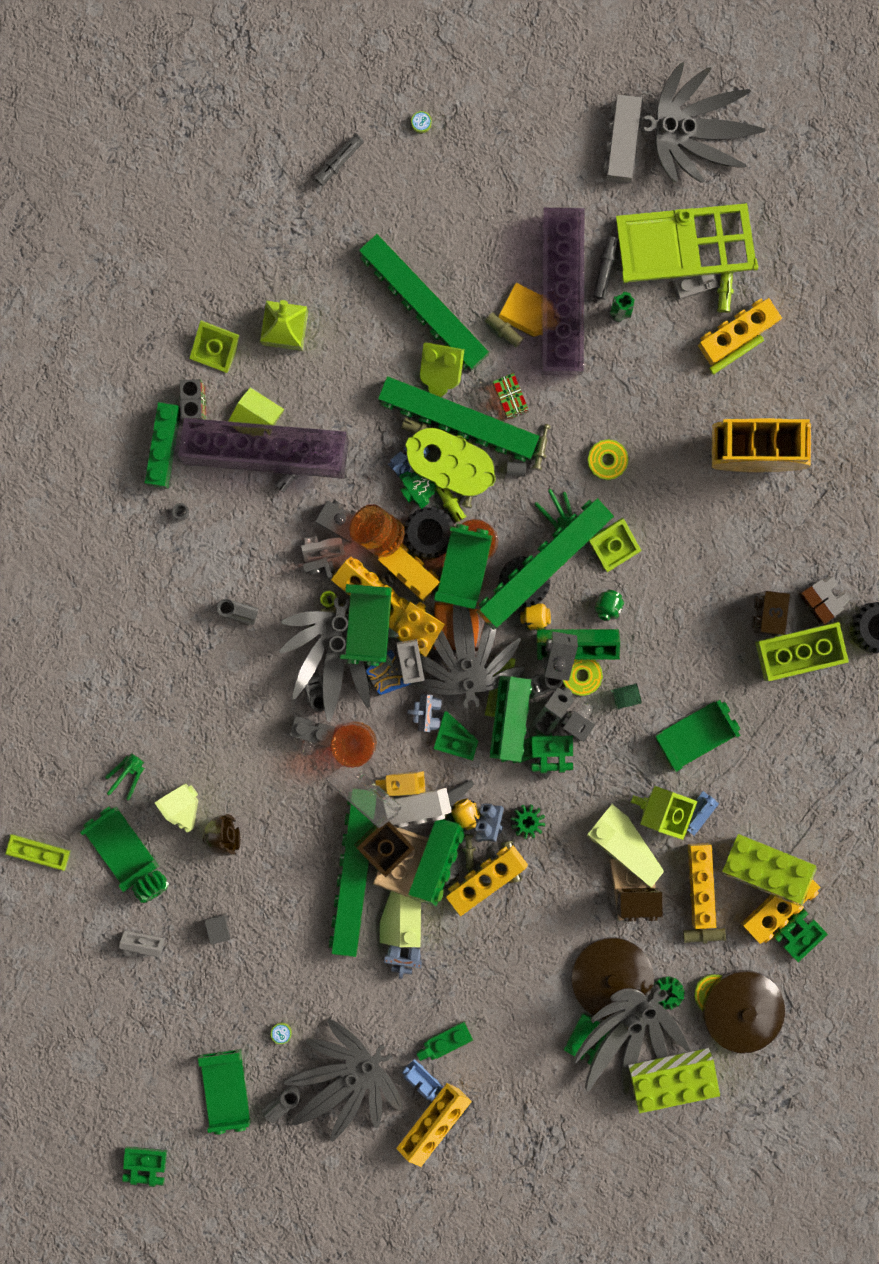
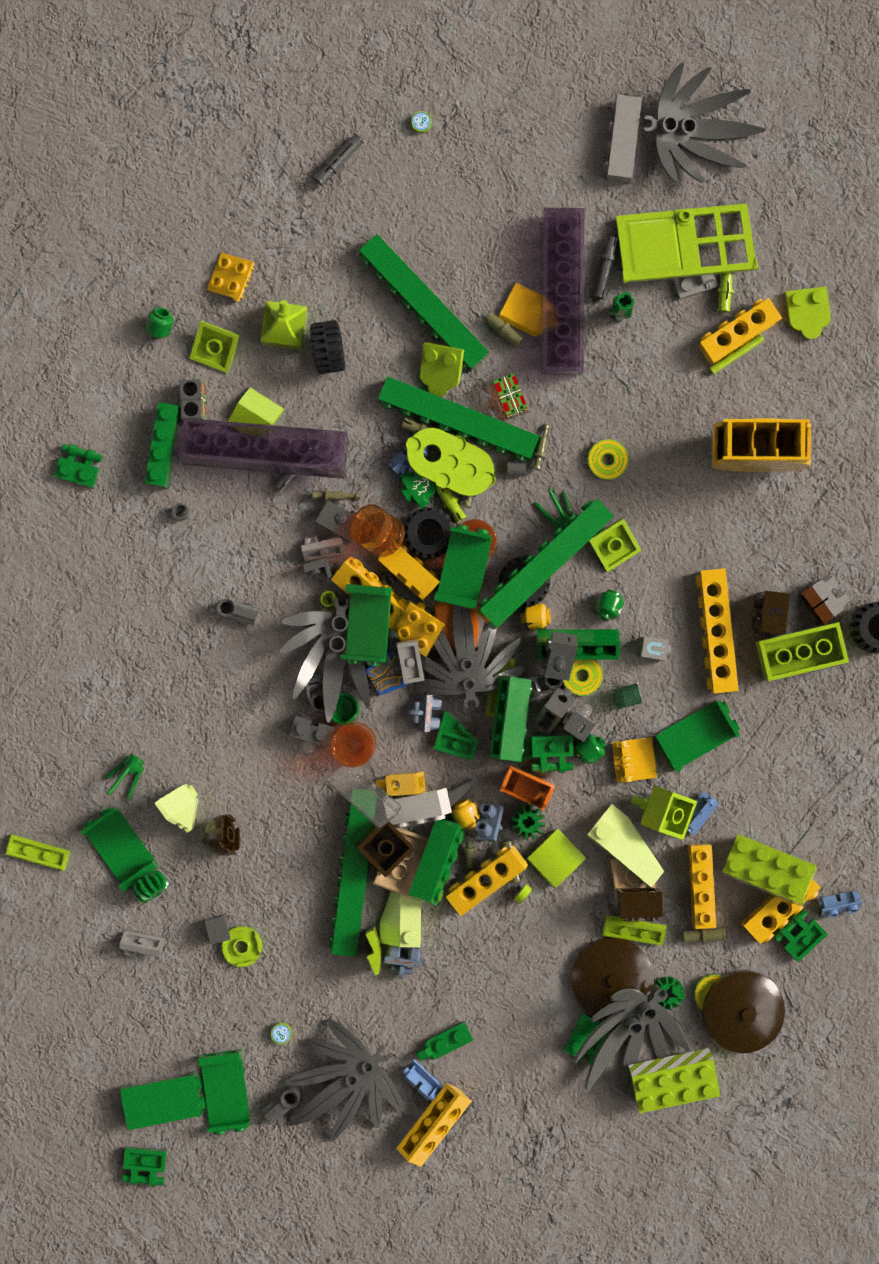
(78, 472): none -> green plate
(159, 323): none -> green head
(162, 1101): none -> green panel
(231, 276): none -> yellow hinge
(253, 942): none -> lime tile
(327, 347): none -> black tyre
(333, 495): none -> olive piece
(346, 709): none -> green hair
(374, 954): none -> lime slope
(522, 894): none -> lime tile
(527, 787): none -> orange piece
(556, 858): none -> lime slope
(591, 749): none -> green head
(634, 760): none -> yellow hinge
(634, 930): none -> lime tile
(655, 648): none -> light grey brick
(717, 578): none -> yellow brick
(808, 310): none -> lime plate
(848, 904): none -> medium blue hinge

